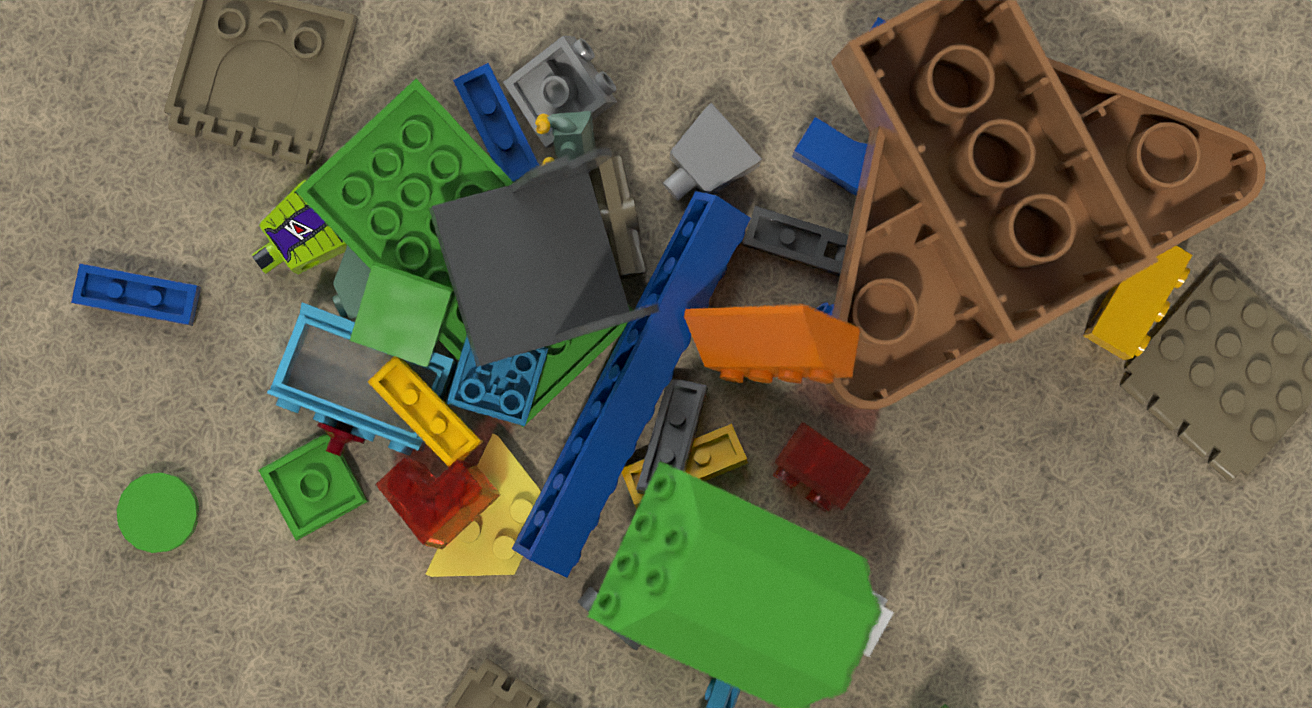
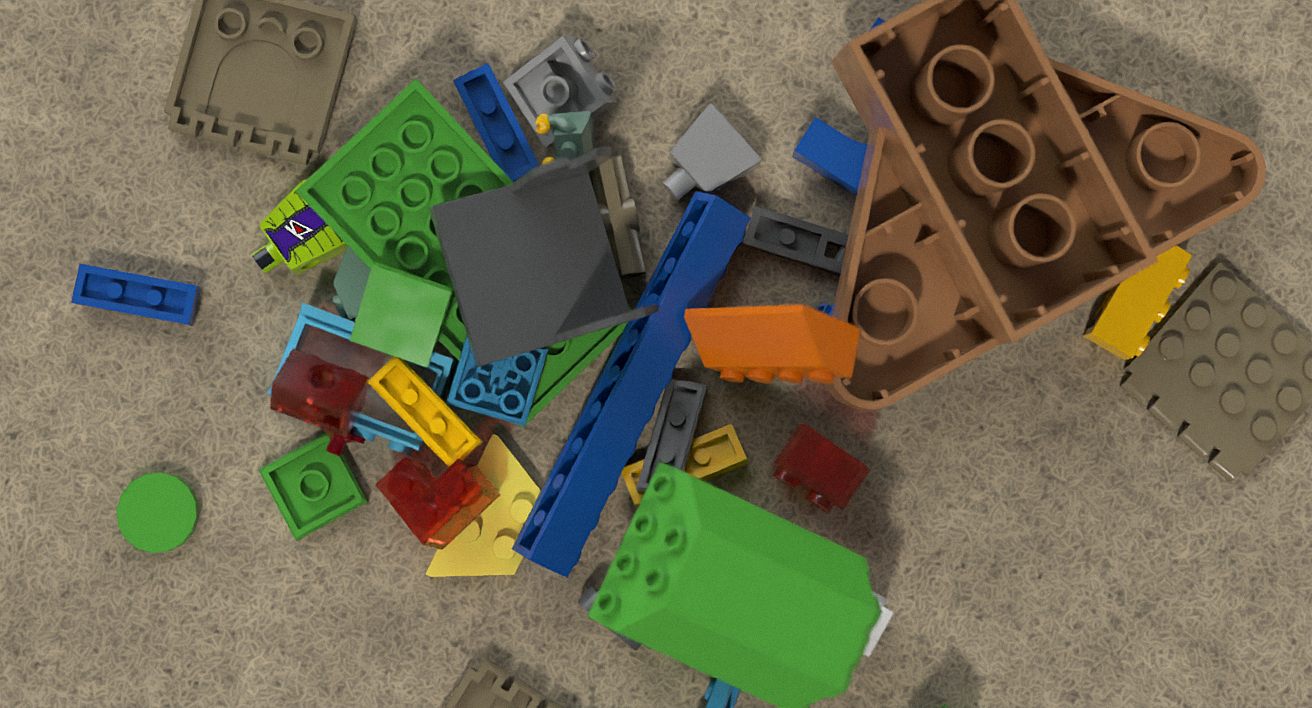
(319, 392): none -> clear red brick

